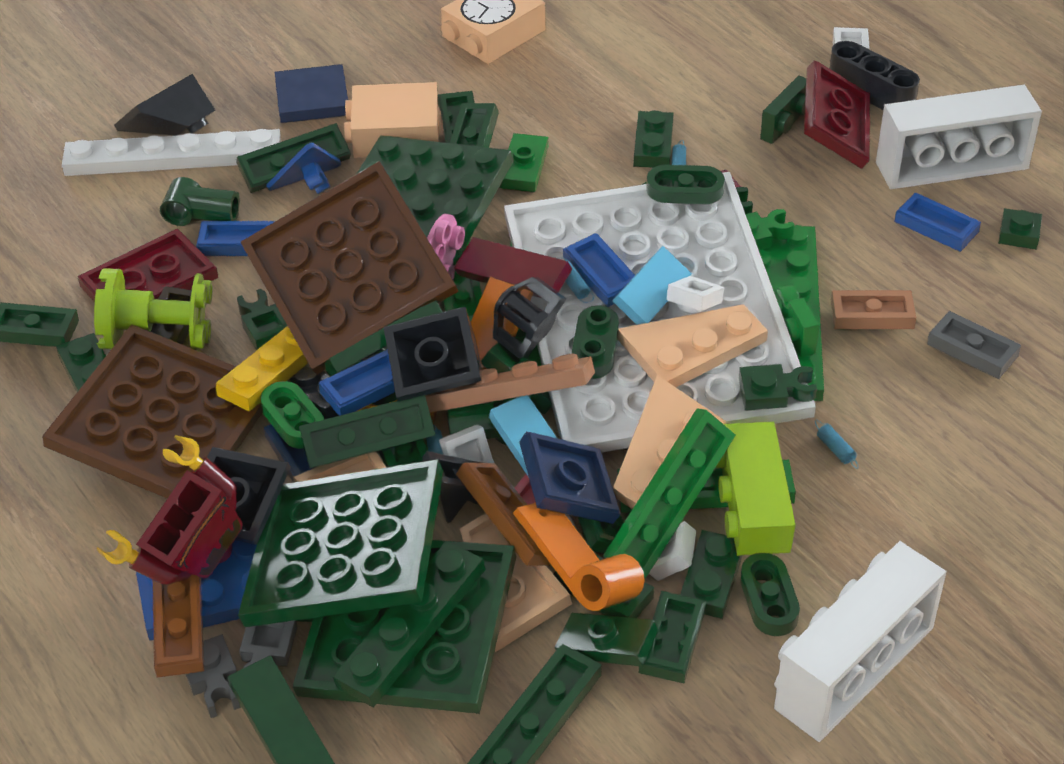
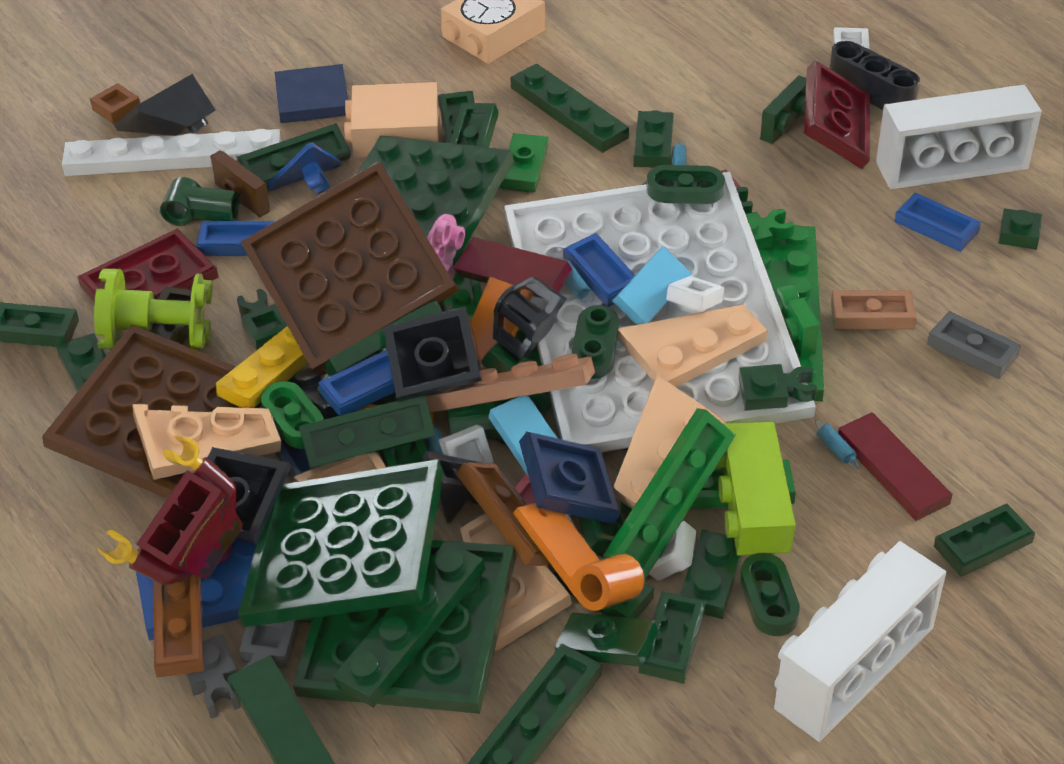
(114, 103): none -> dark orange plate
(226, 428): none -> light nougat wing
(235, 177): none -> reddish brown plate
(570, 108): none -> dark green plate
(895, 466): none -> dark red tile
(984, 539): none -> dark green plate

